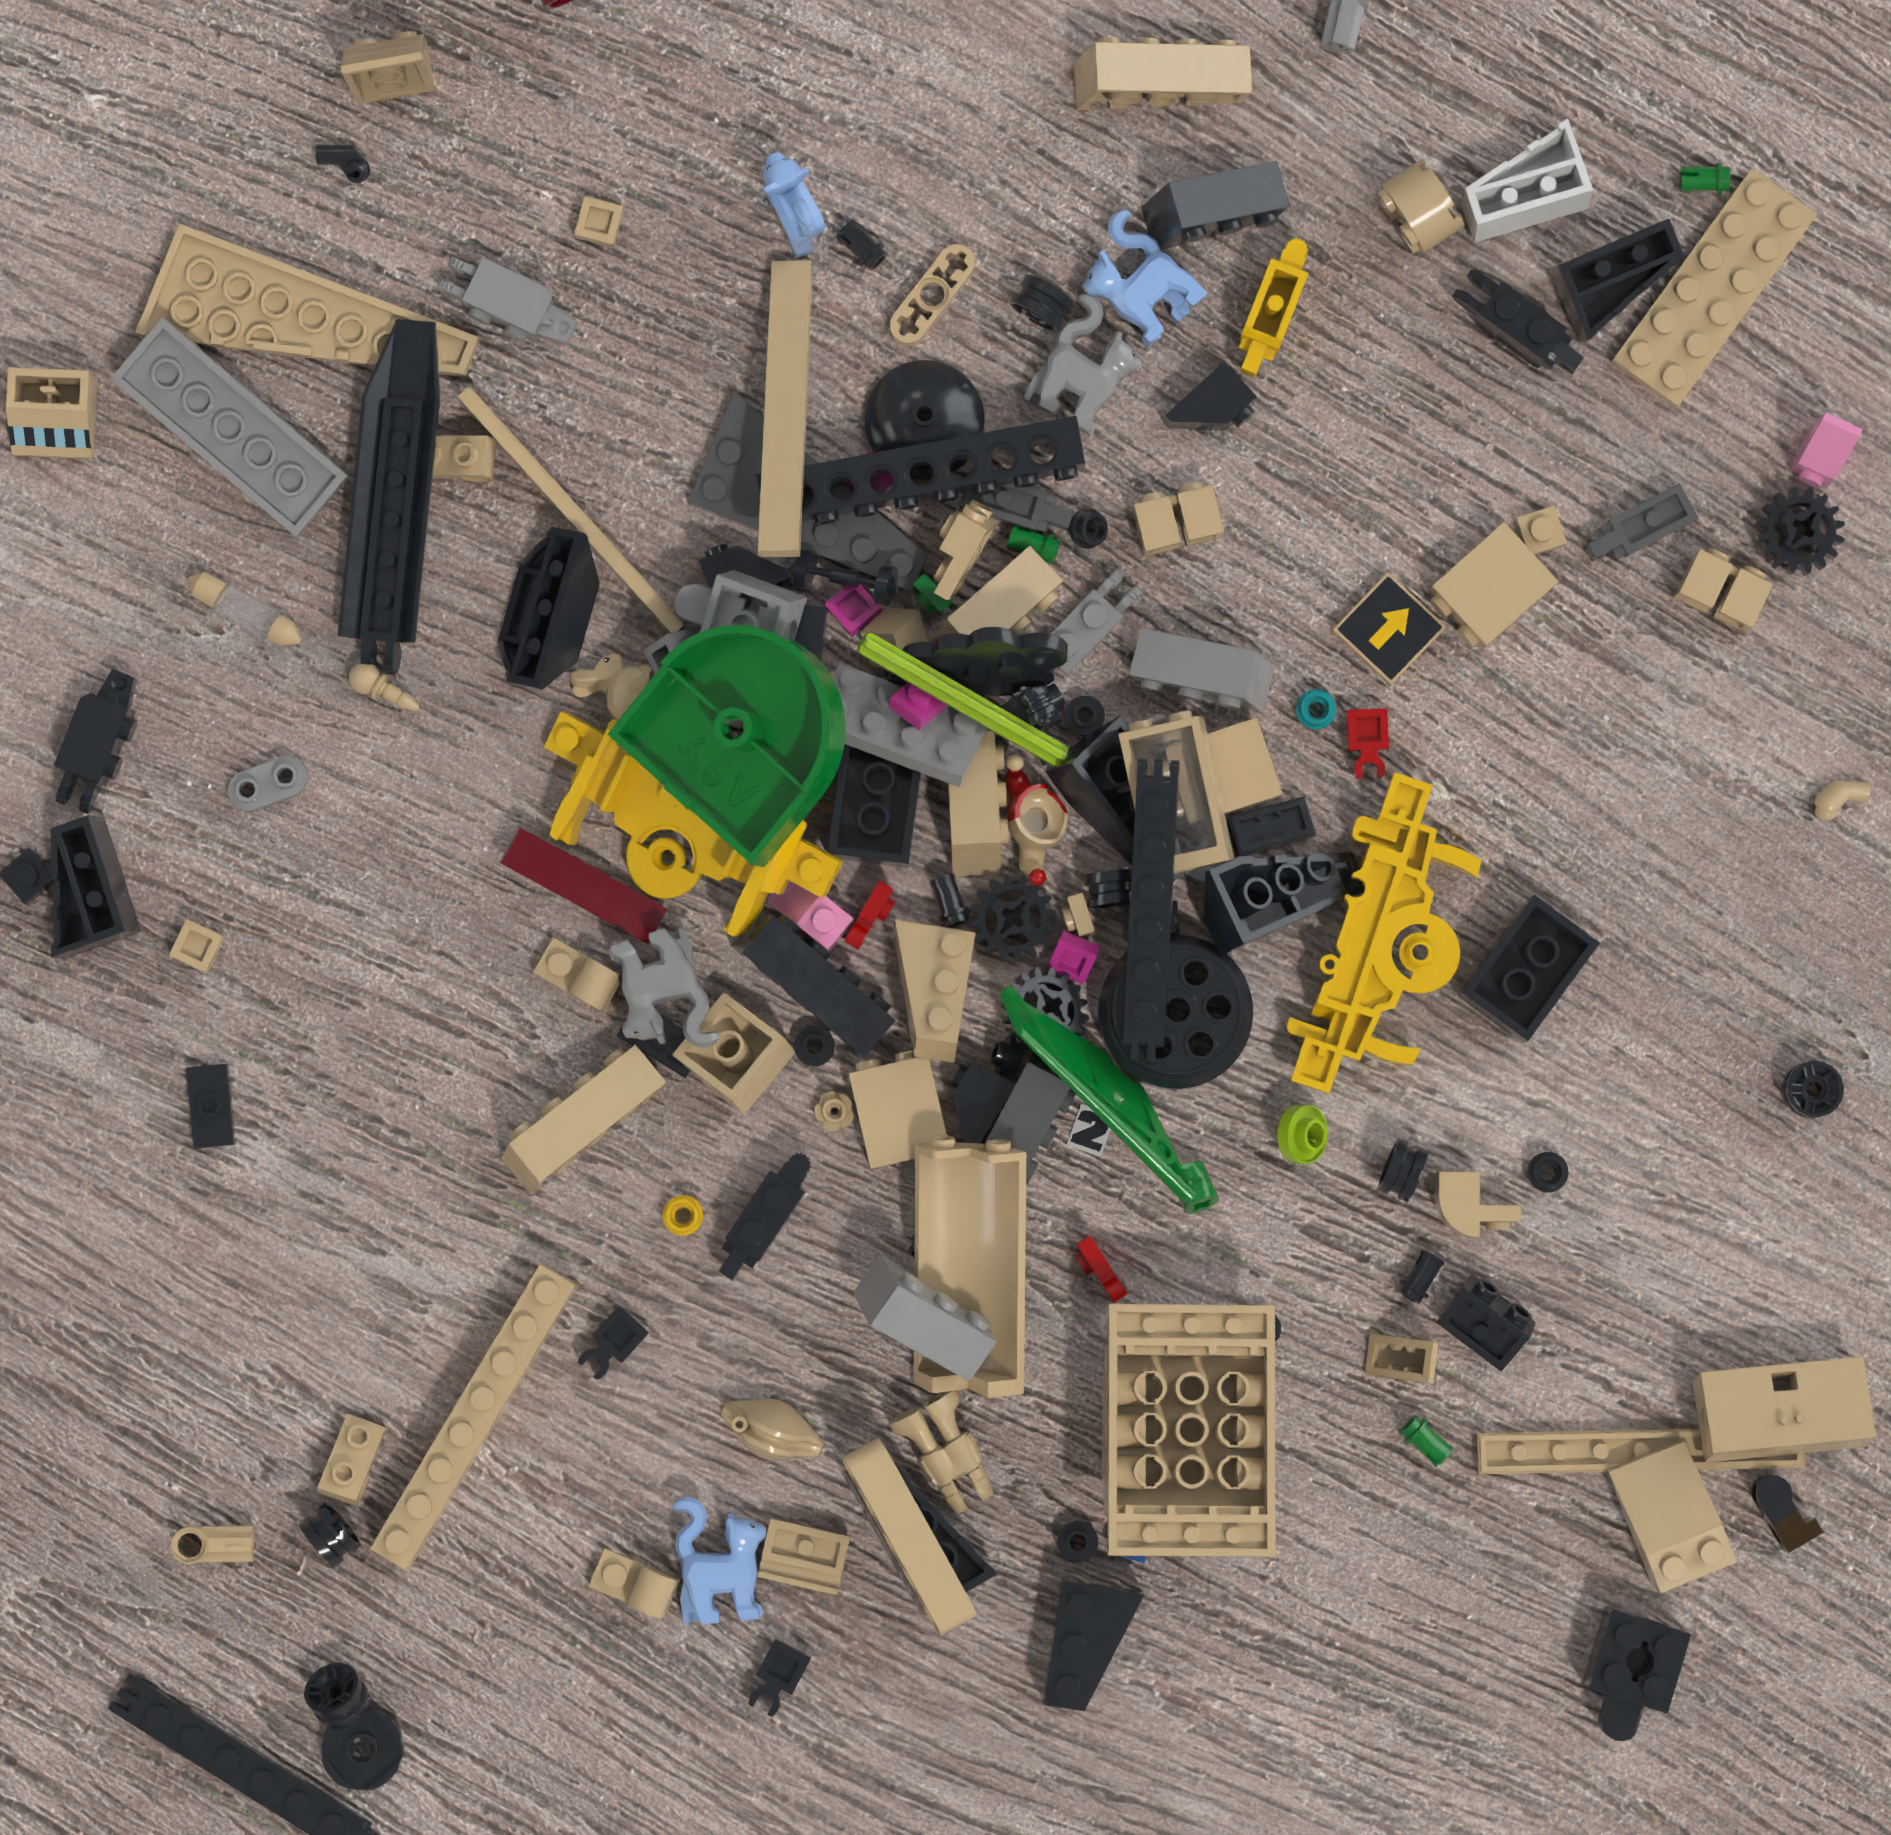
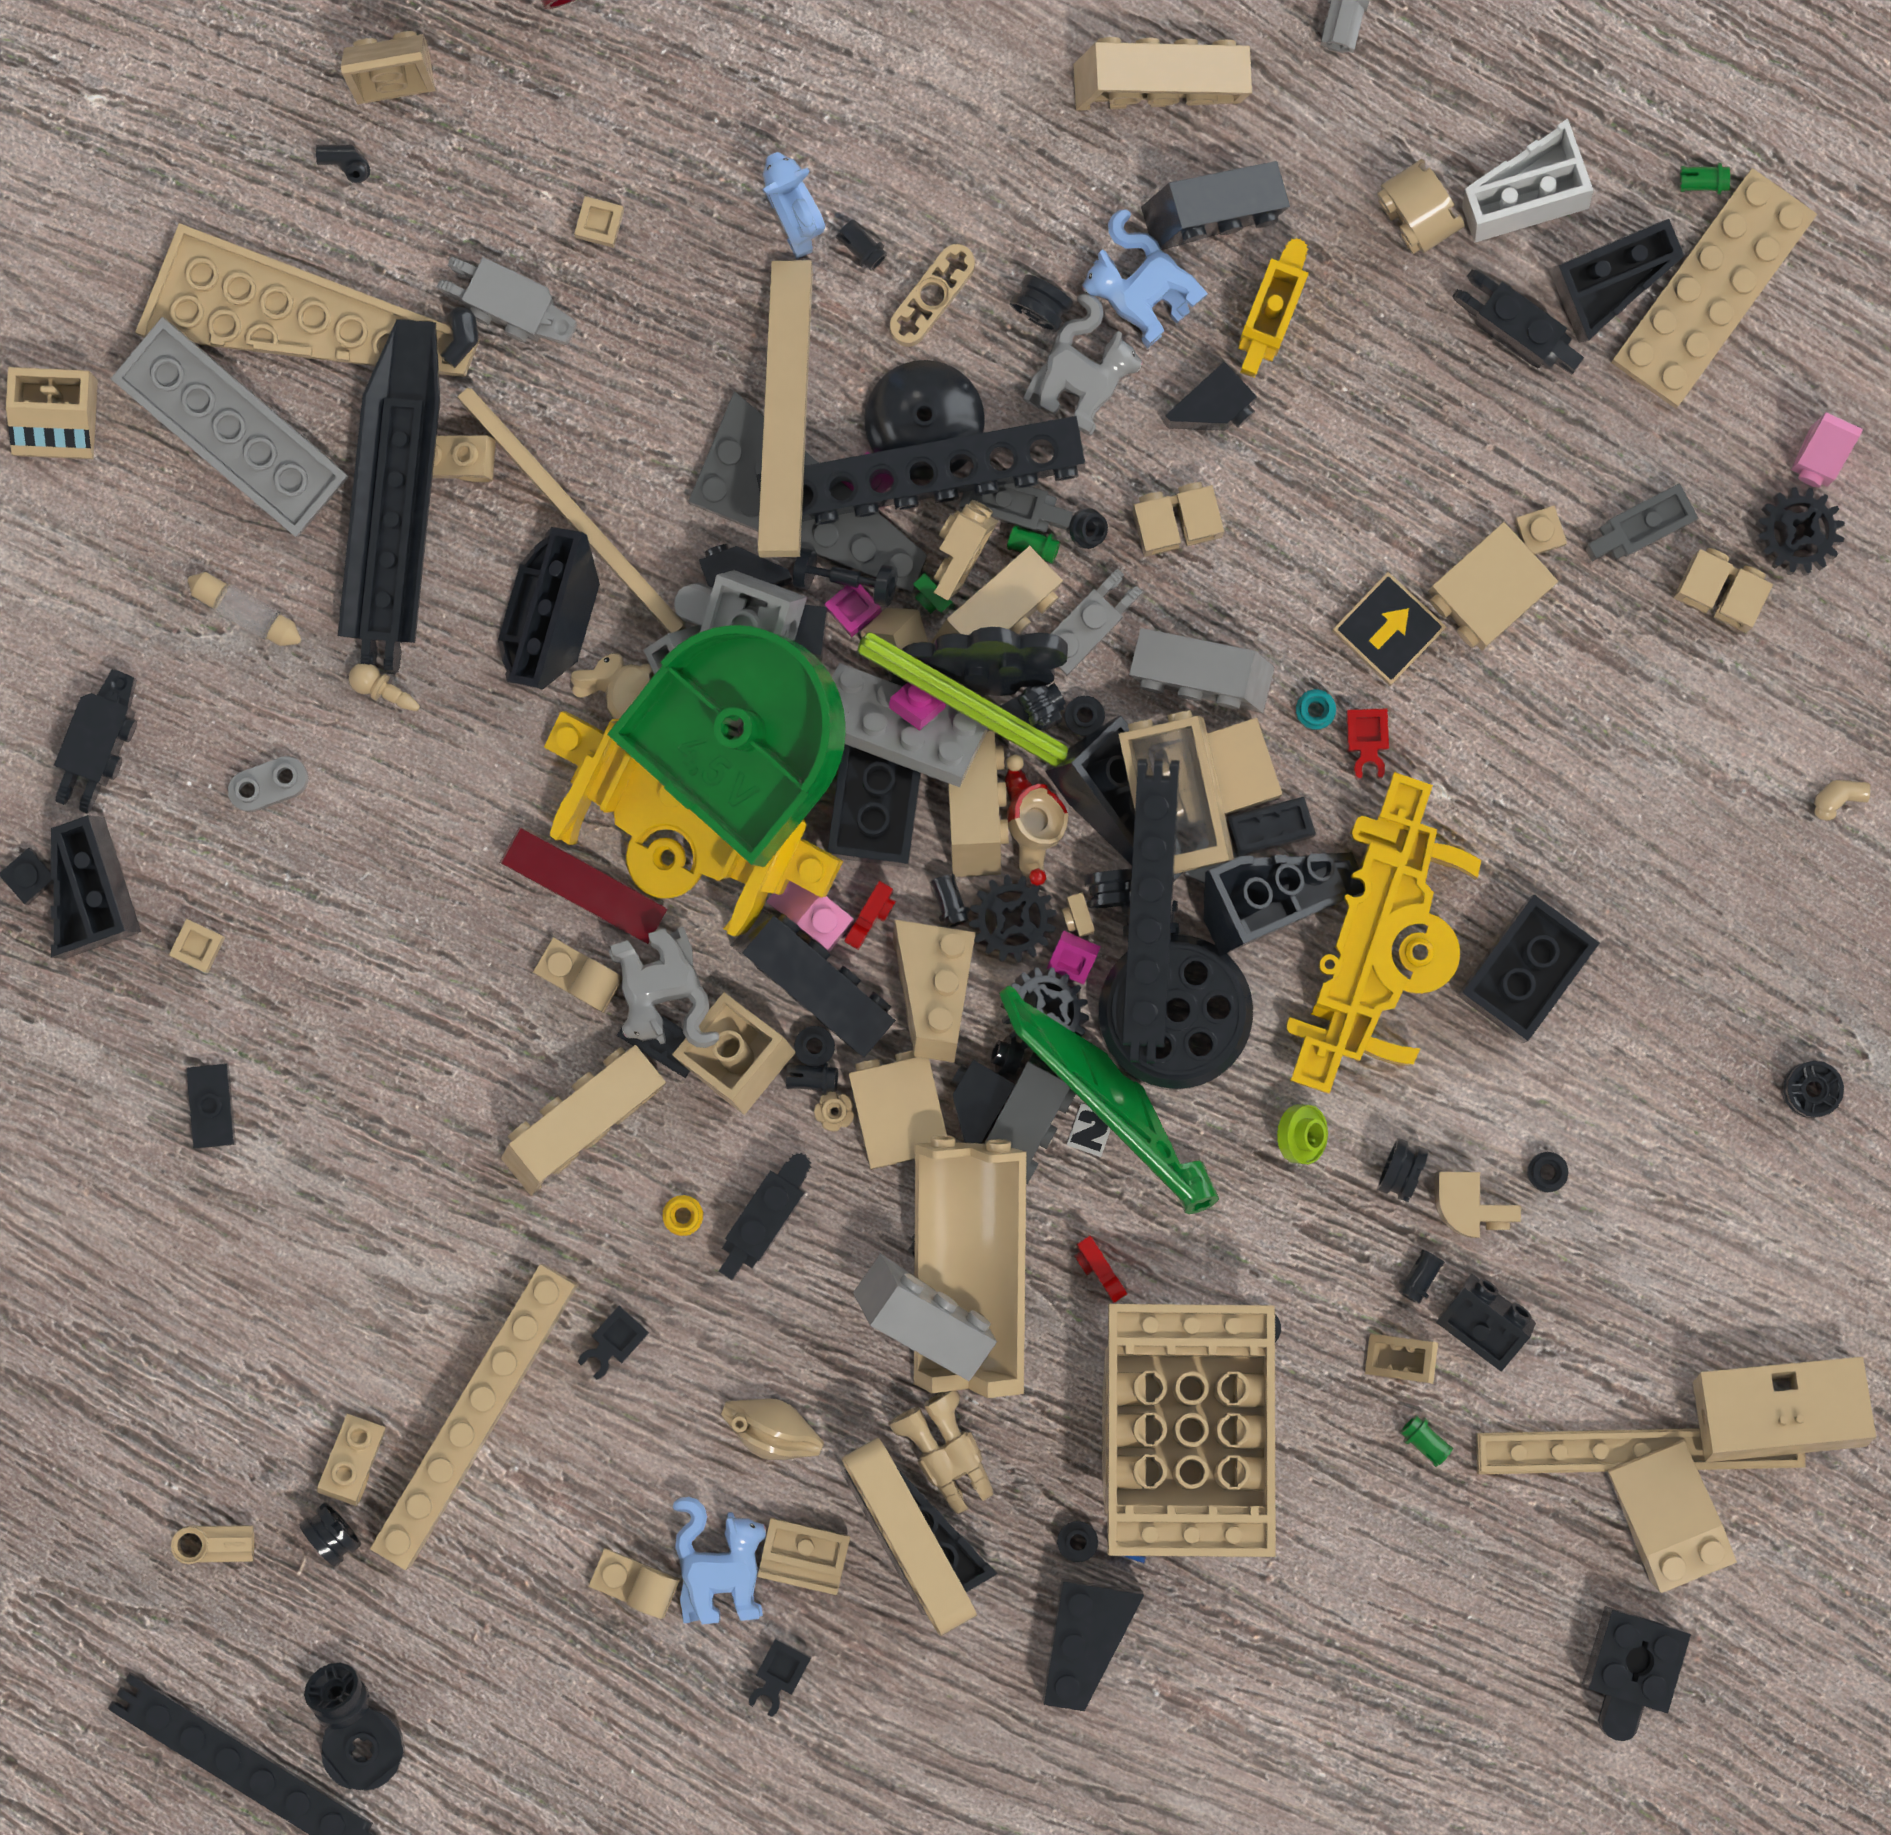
(464, 335): none -> black arm
(812, 1078): none -> black pin
(1774, 1501): leg -> none

